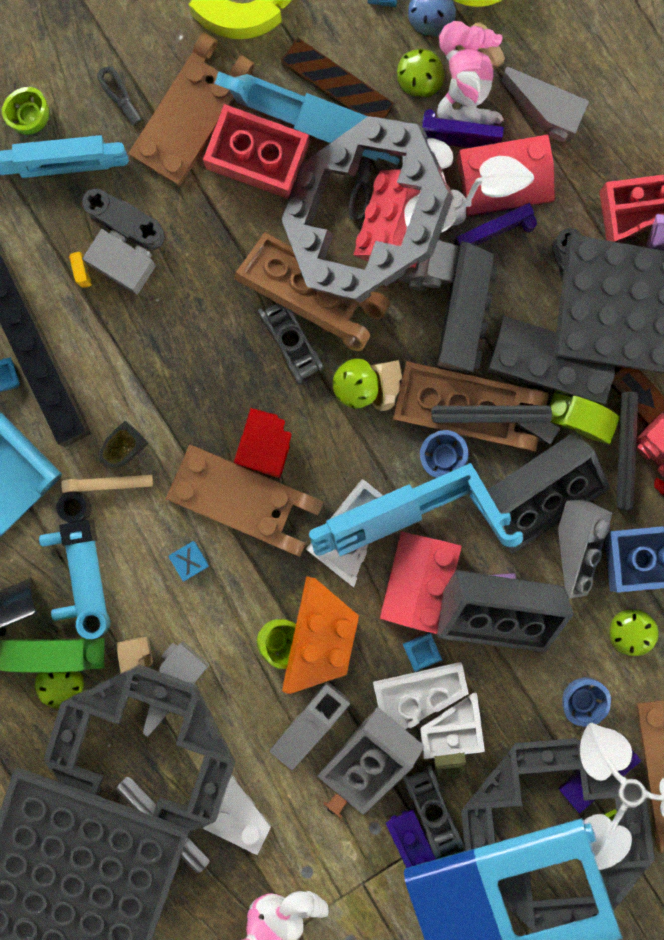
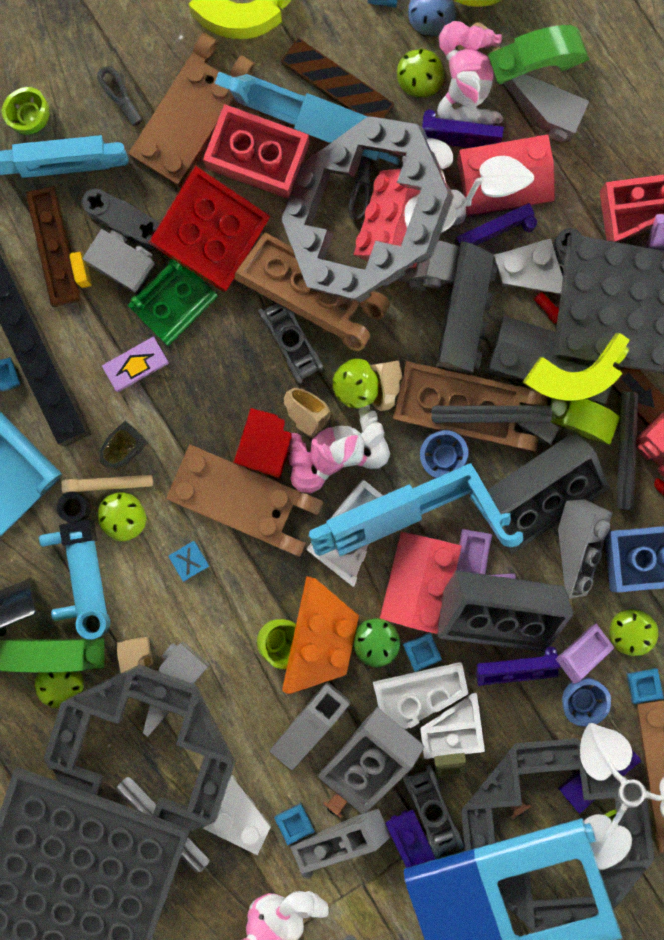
(53, 246): none -> reddish brown tile
(118, 513): none -> lime helmet
(135, 364): none -> lavender tile
(172, 301): none -> green piece
(209, 229): none -> red plate
(294, 823): none -> dark azure tile
(306, 411): none -> tan rock
(336, 449): none -> hair
(341, 842): none -> light grey slope
(376, 640): none -> bright green helmet
(474, 551): none -> lavender tile
(517, 810): none -> nougat piece
(519, 669): none -> dark purple hinge
(530, 267): none -> white wing
(541, 48): none -> bright green arch
(548, 307): none -> red piece
(565, 385): none -> neon yellow arch
(585, 653): none -> lavender tile
(644, 686): none -> dark azure tile

